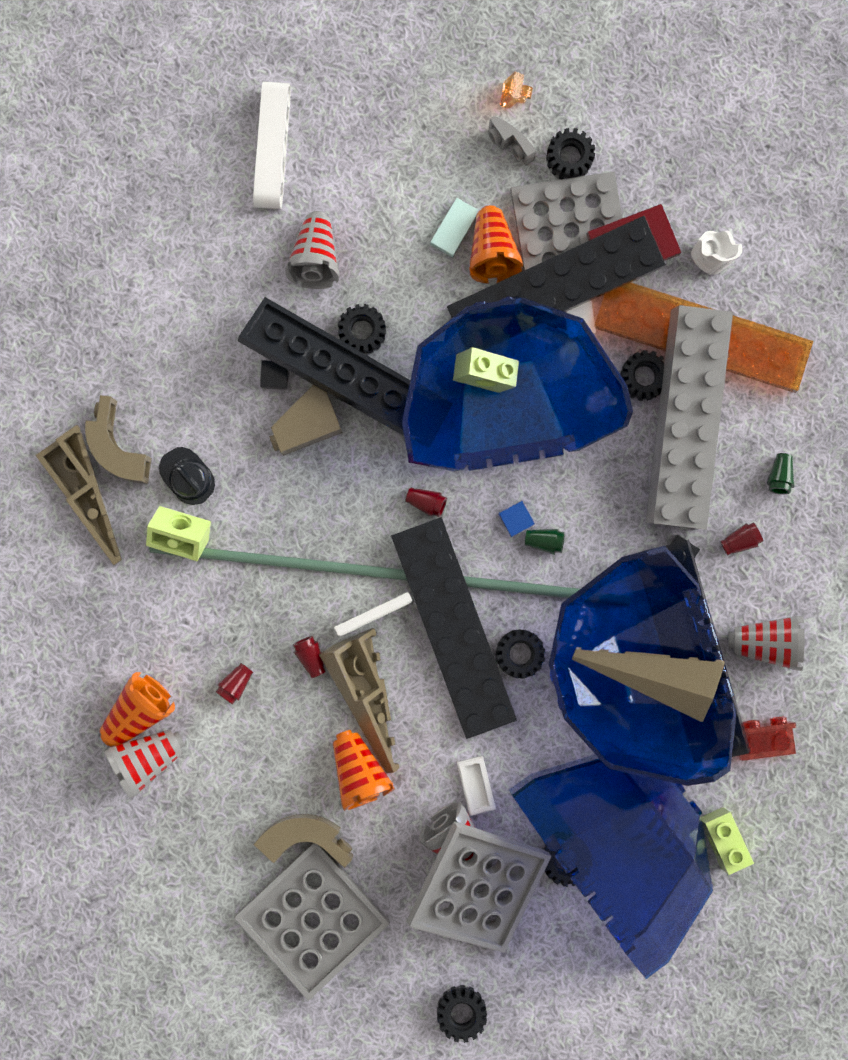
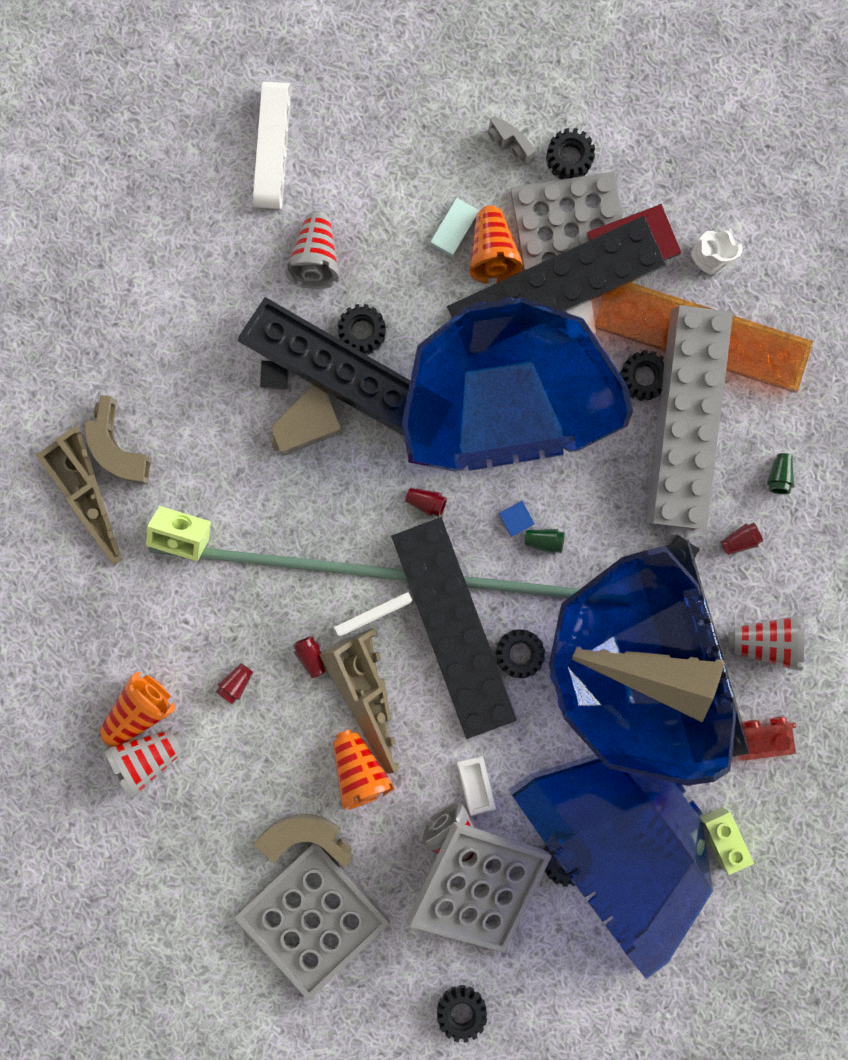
(187, 476): black piece -> none
(485, 370): yellowish green brick -> none
(515, 91): clear orange tile -> none

